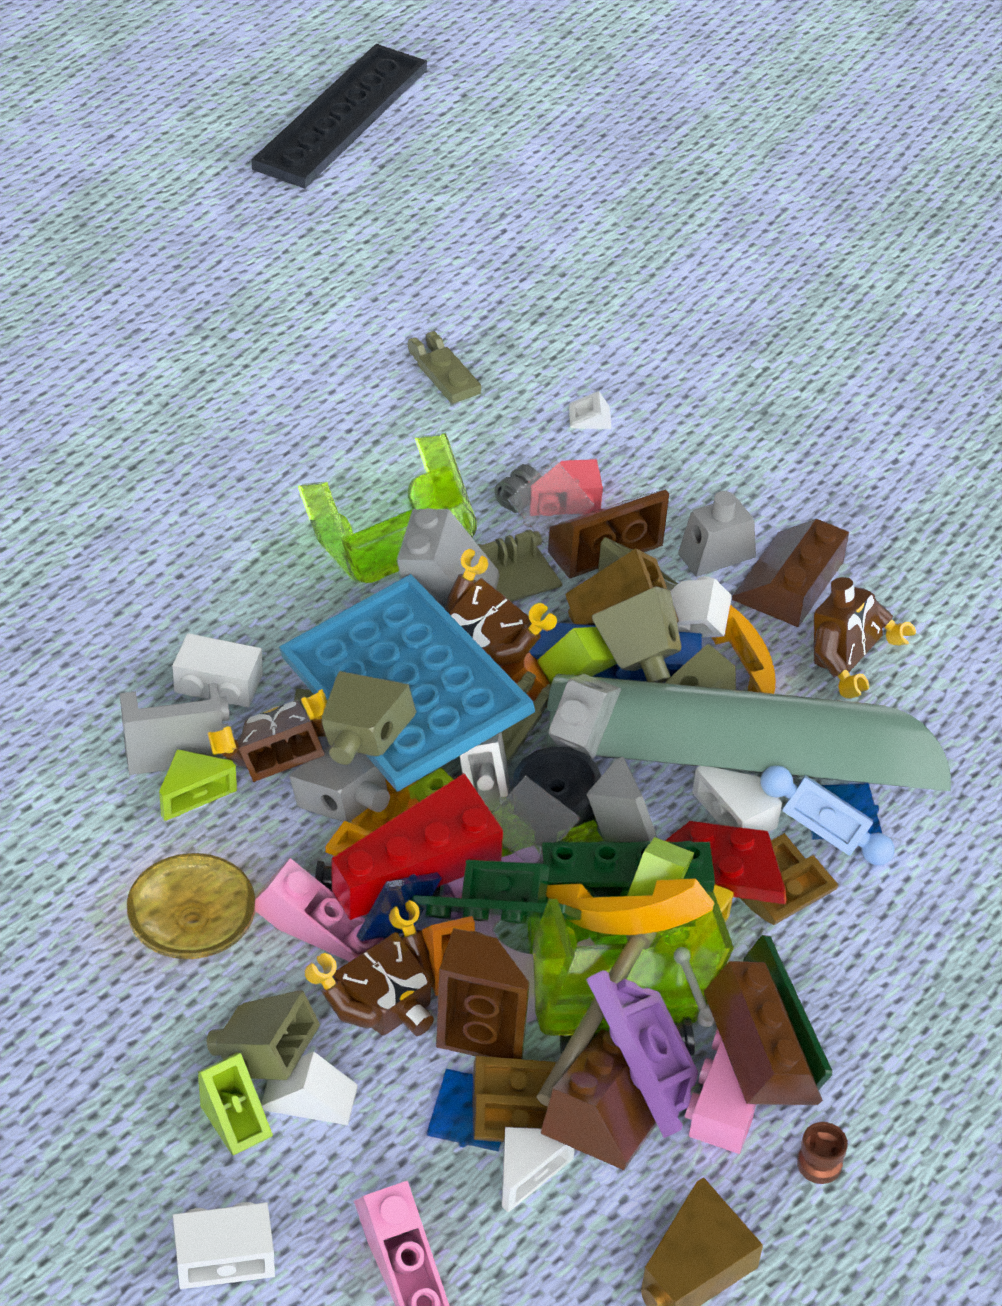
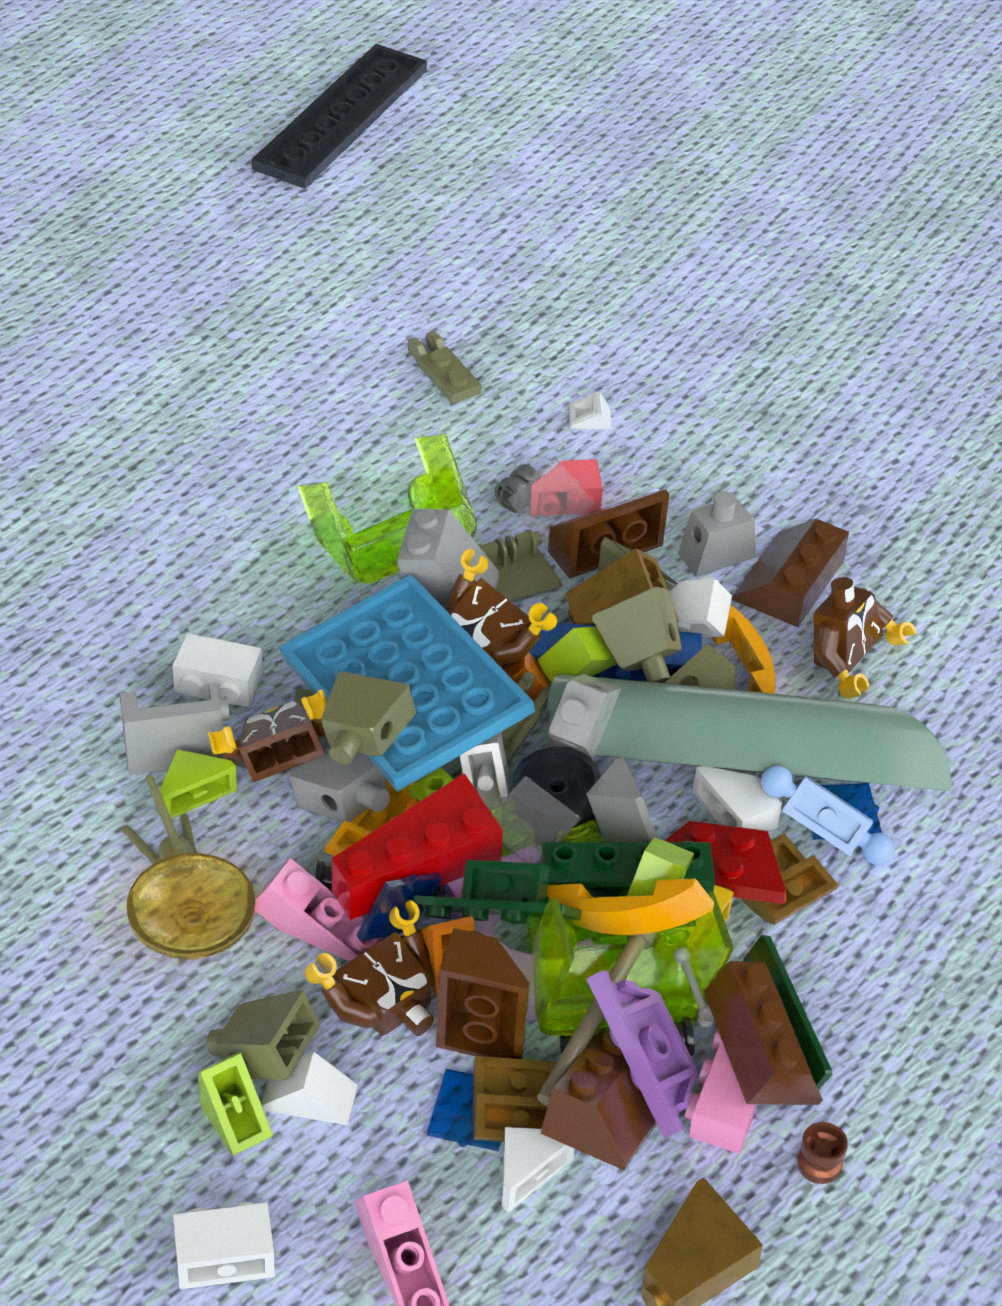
(174, 843): none -> olive plant

